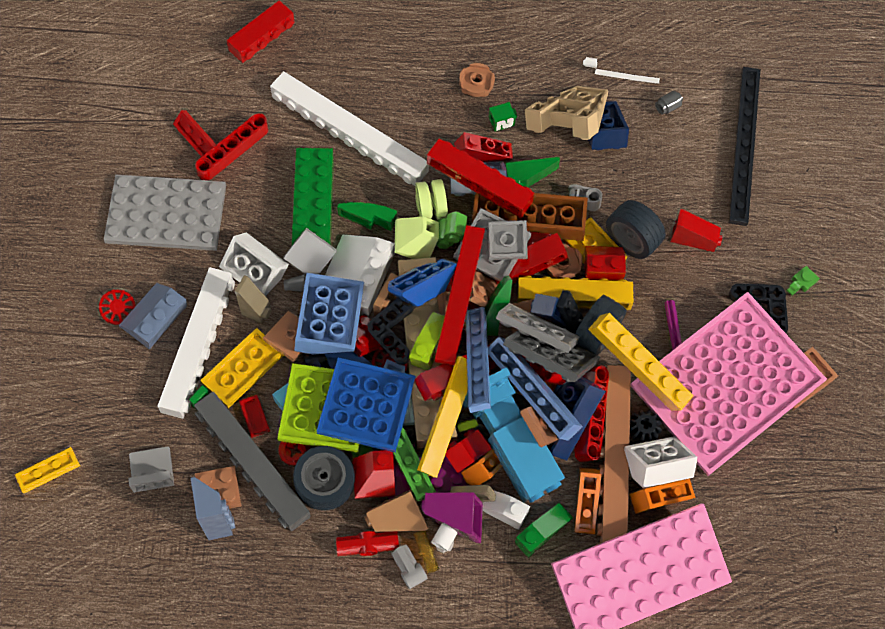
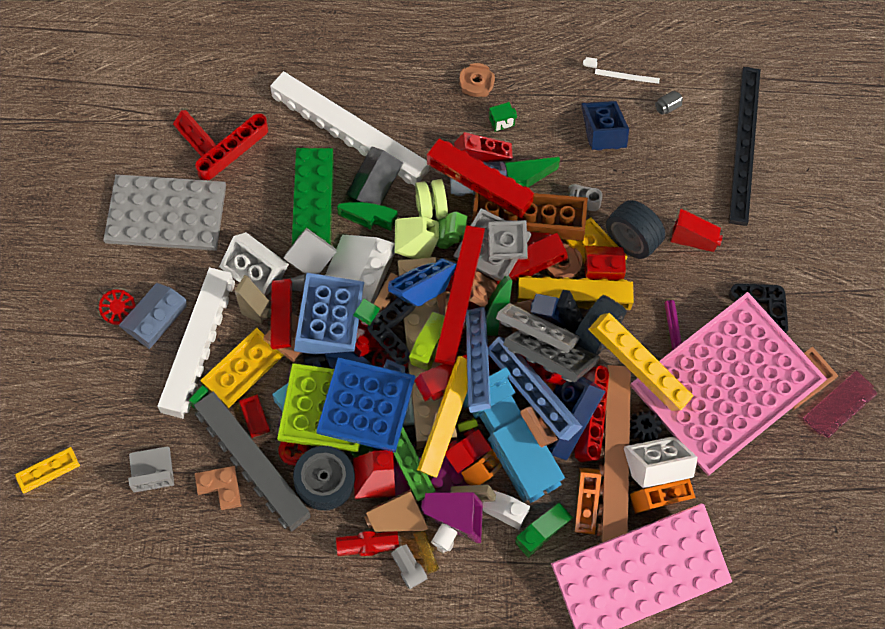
(212, 511): sand blue slope -> none
(260, 31): red brick -> none
(281, 314): none -> red tile
(366, 311): none -> green tile
(374, 177): none -> black slope
(574, 108): tan wedge -> none
(803, 280): bright green plate -> none
(838, 405): none -> clear pink windscreen

